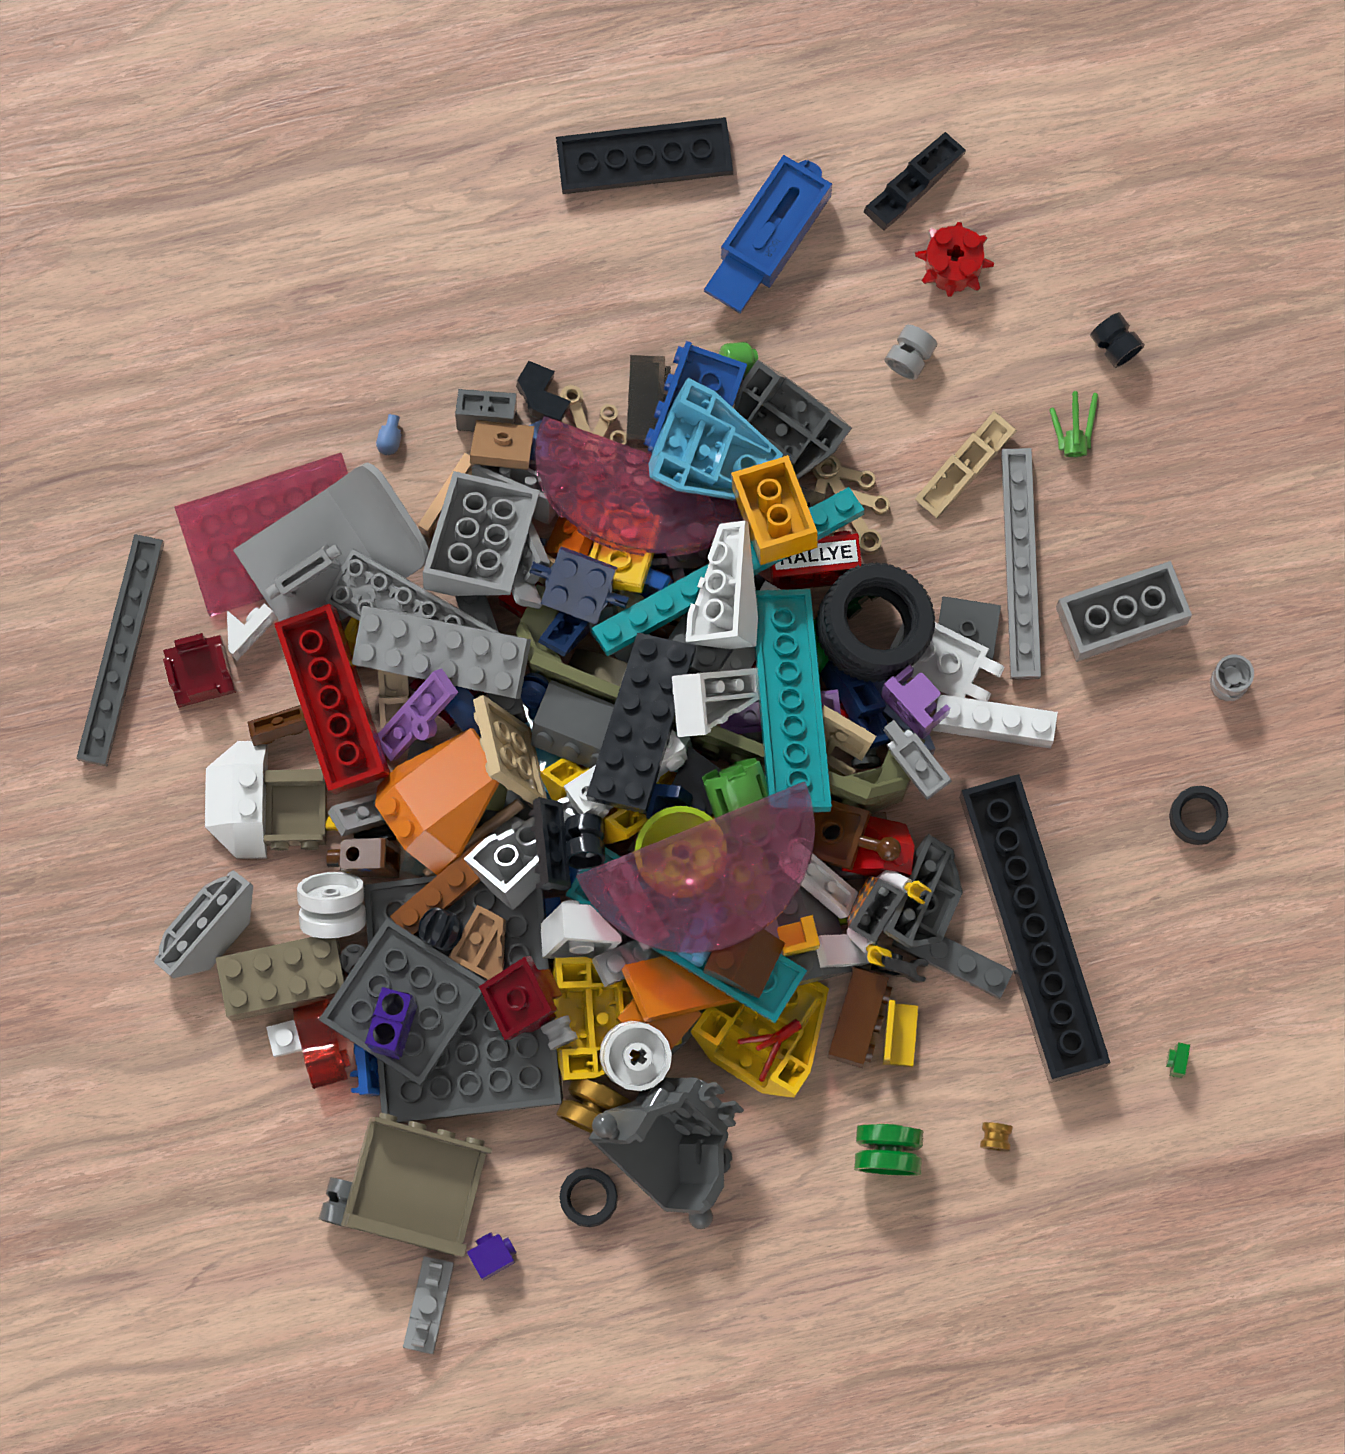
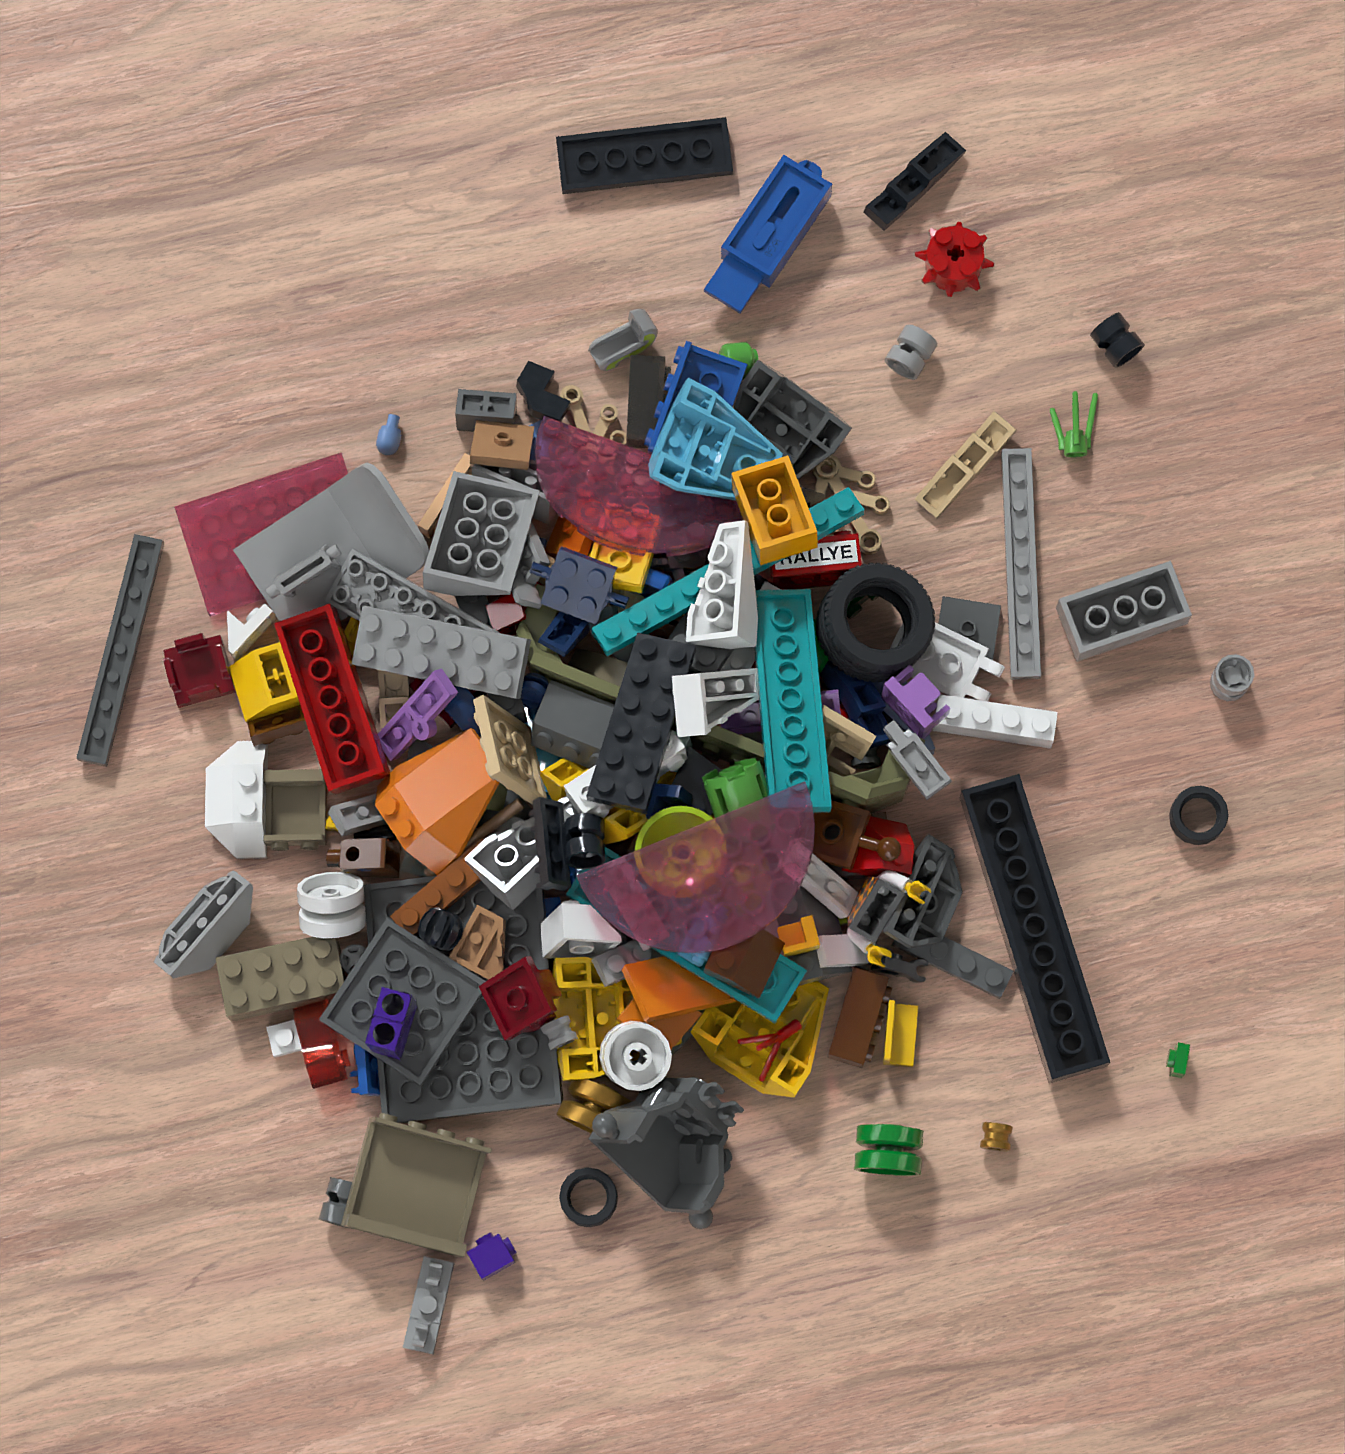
(263, 682): none -> yellow slope
(505, 614): none -> panel
(624, 341): none -> light grey animal

